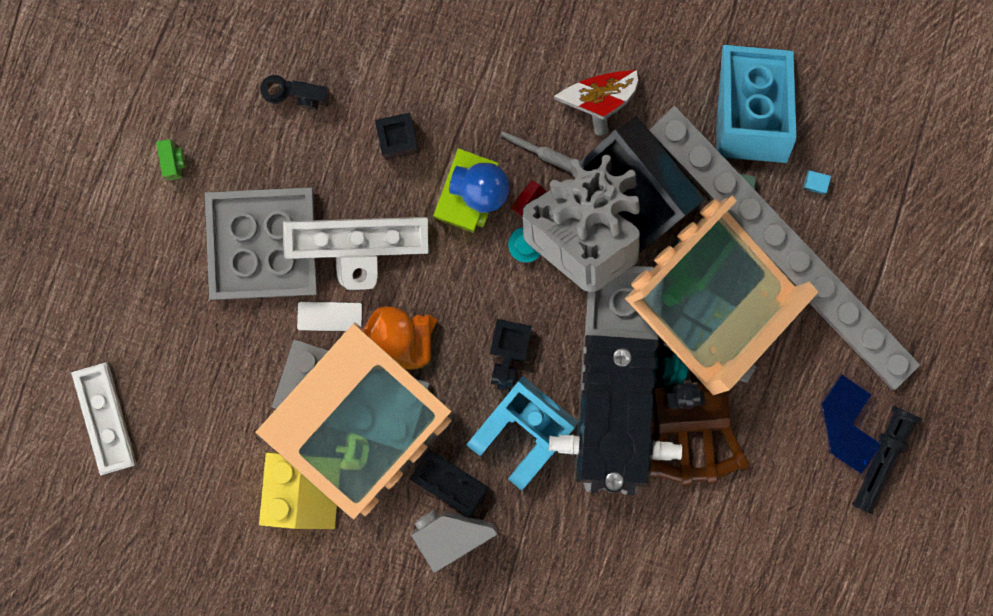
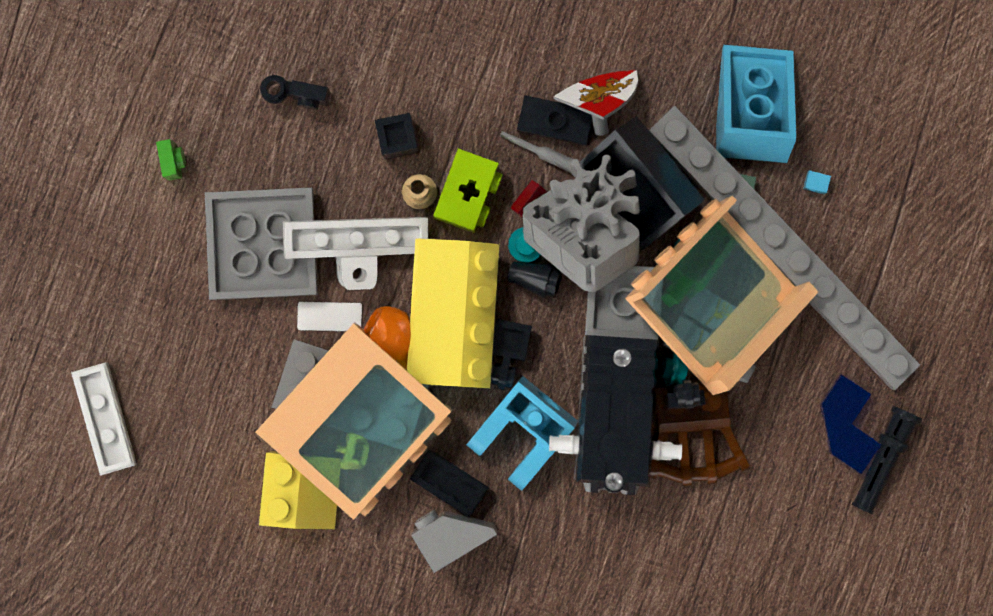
(419, 191): none -> tan pin
(453, 312): none -> light yellow slope
(481, 186): blue piece -> none
(536, 278): none -> black cone
(554, 120): none -> black plate

